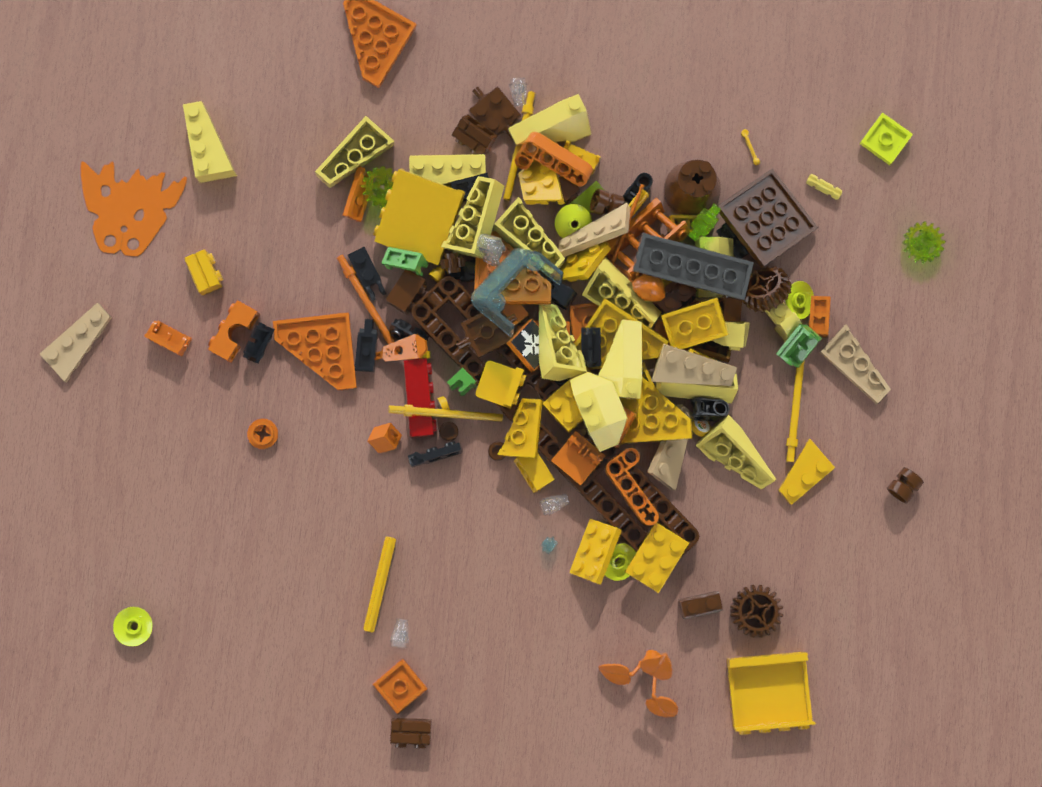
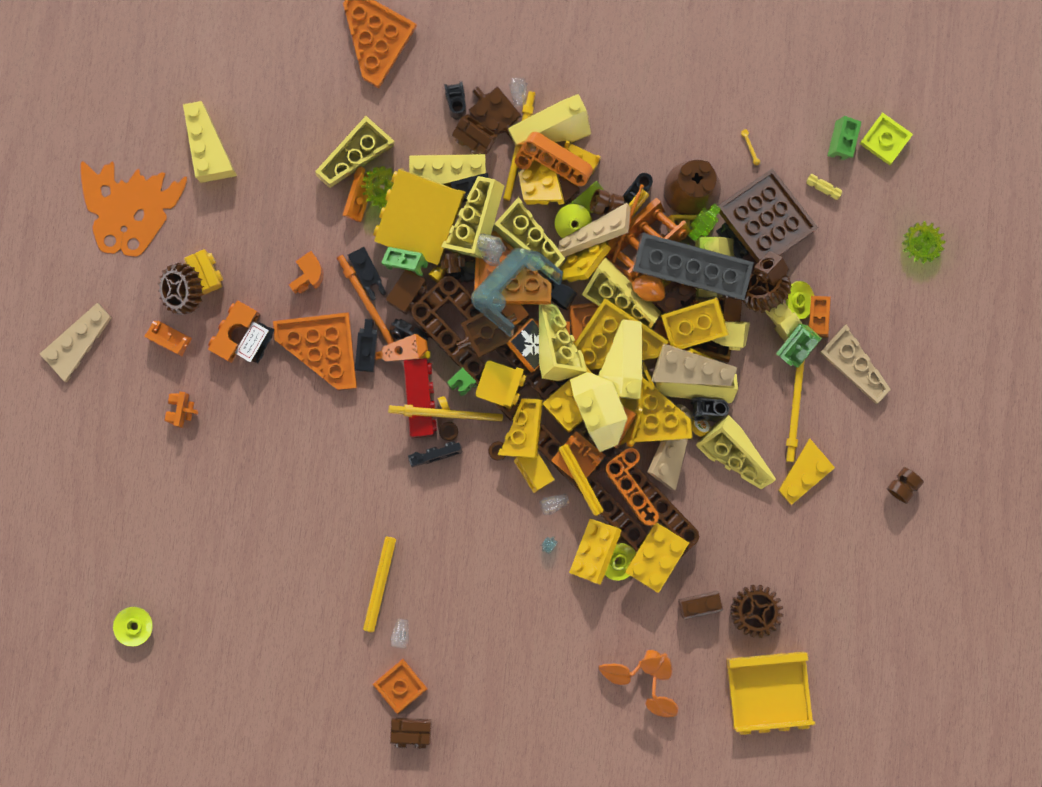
(180, 288): none -> reddish brown gear
(181, 401): none -> orange hips
(251, 341): none -> white sticker
(255, 439): orange gear -> none
(312, 273): none -> orange brick
(384, 438): orange panel -> none
(456, 97): none -> black piece
(581, 480): none -> yellow axle
(591, 346): black hinge -> none
(630, 442): none -> yellow hinge
(771, 268): none -> reddish brown brick
(844, 138): none -> bright green hinge

